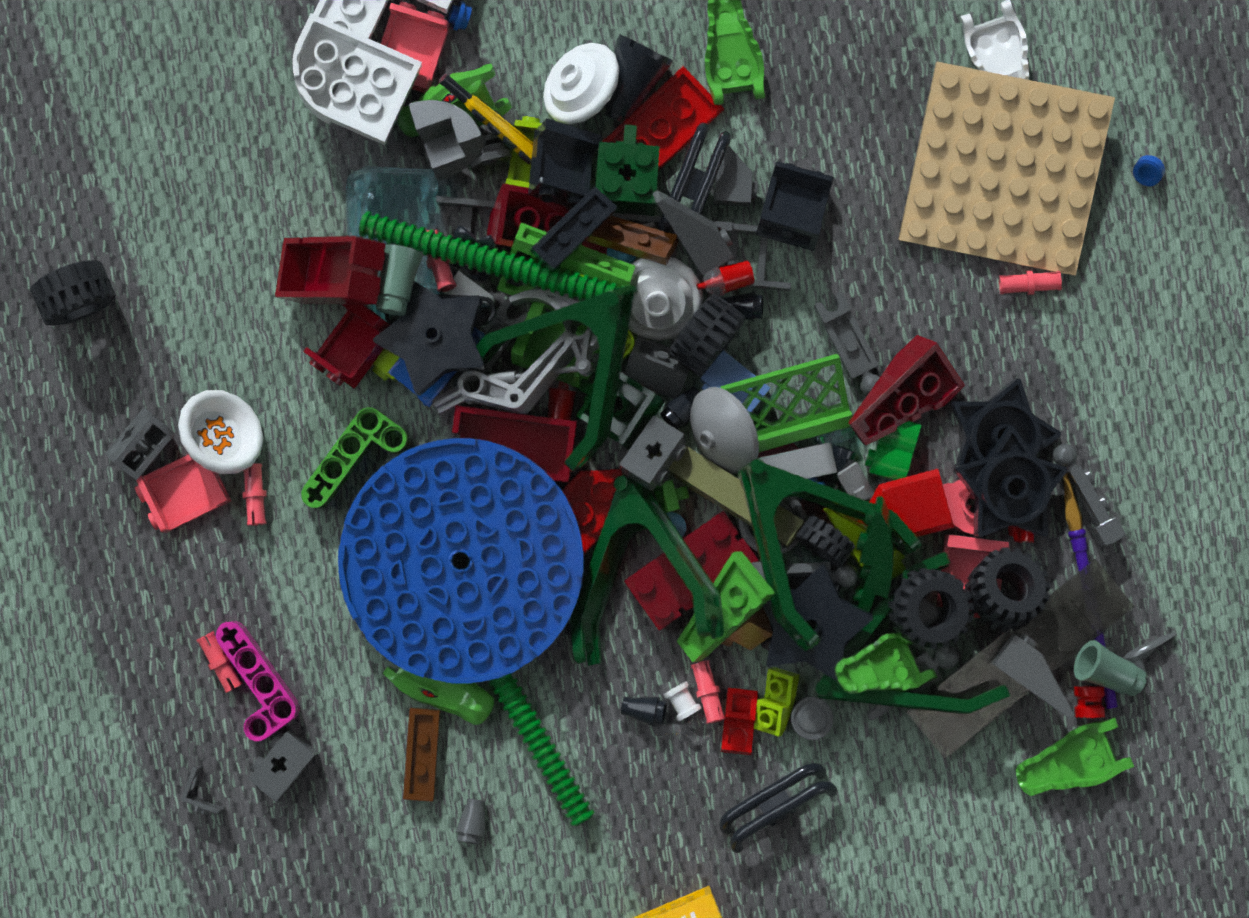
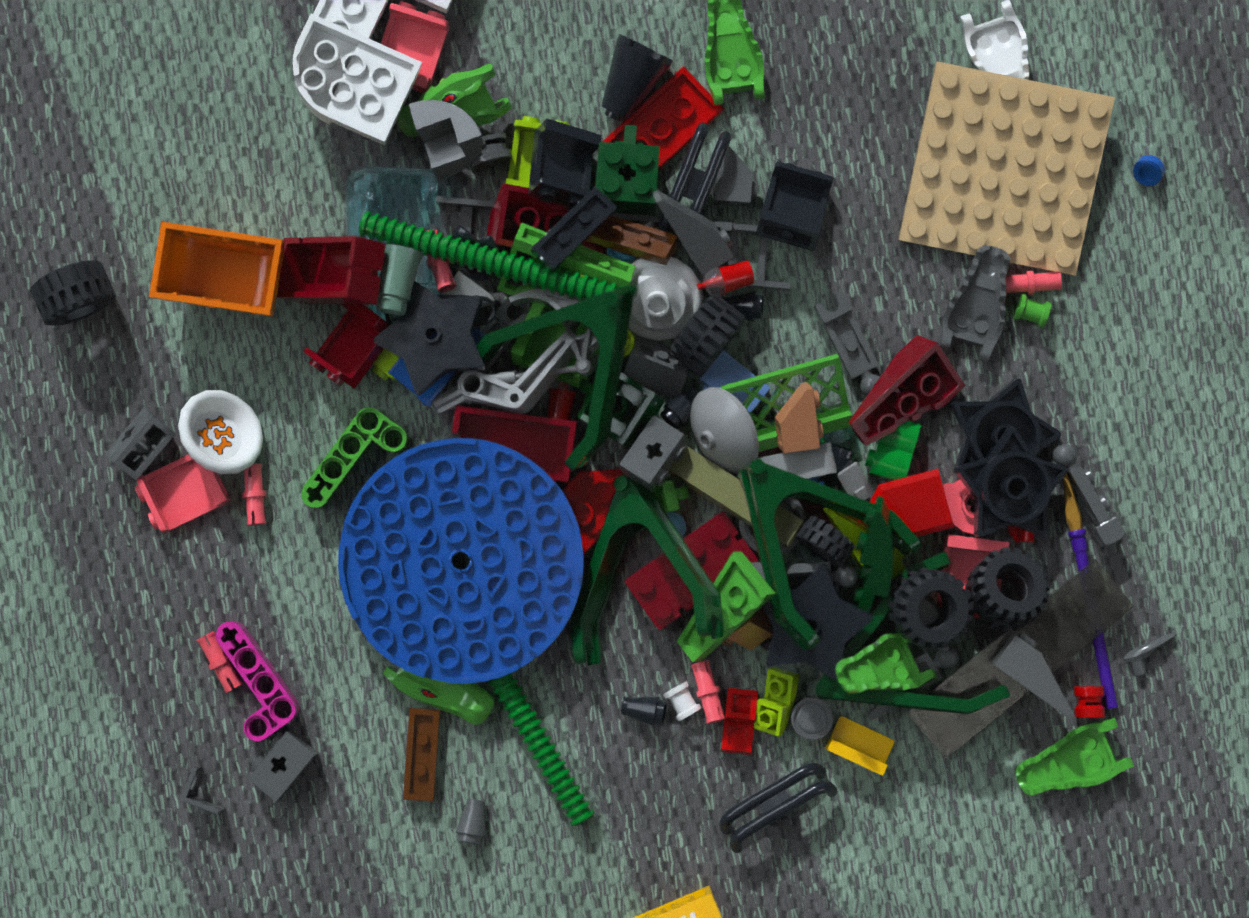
(217, 269): none -> orange container
(459, 16): blue plate -> none
(492, 119): sword -> none
(581, 83): white piece -> none
(797, 421): none -> nougat slope
(860, 745): none -> yellow panel
(978, 306): none -> dark grey animal
(1032, 311): none -> bright green bush
(1107, 669): sand green plant -> none

